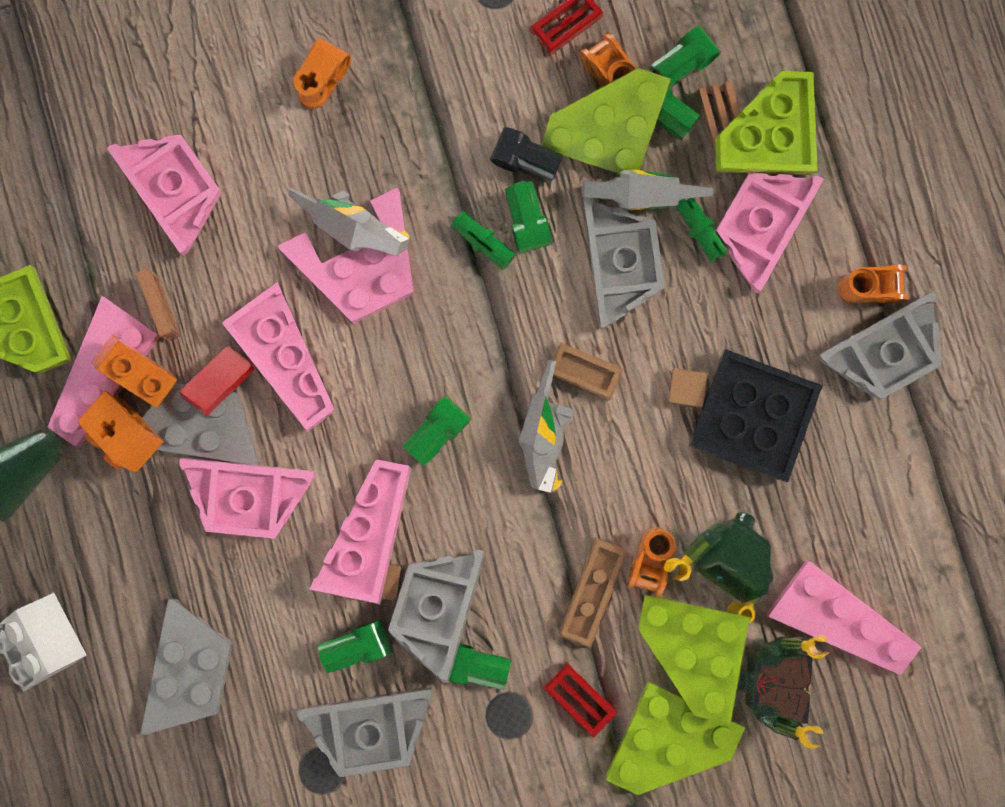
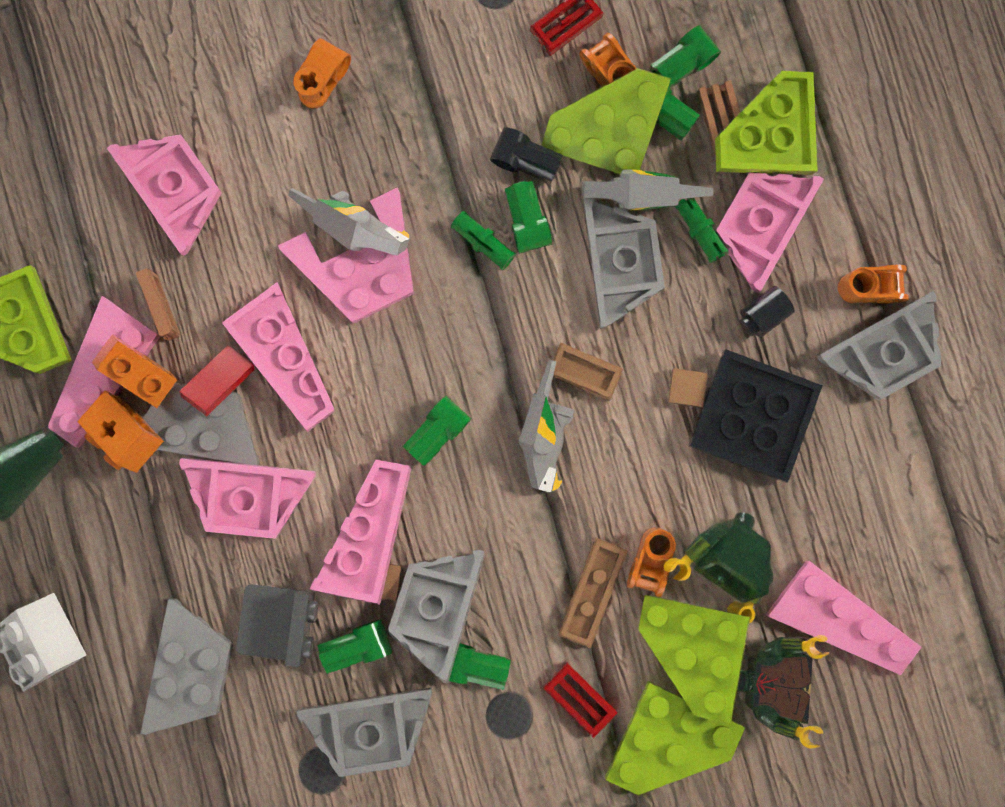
(277, 623): none -> dark grey bracket
(766, 312): none -> black brick

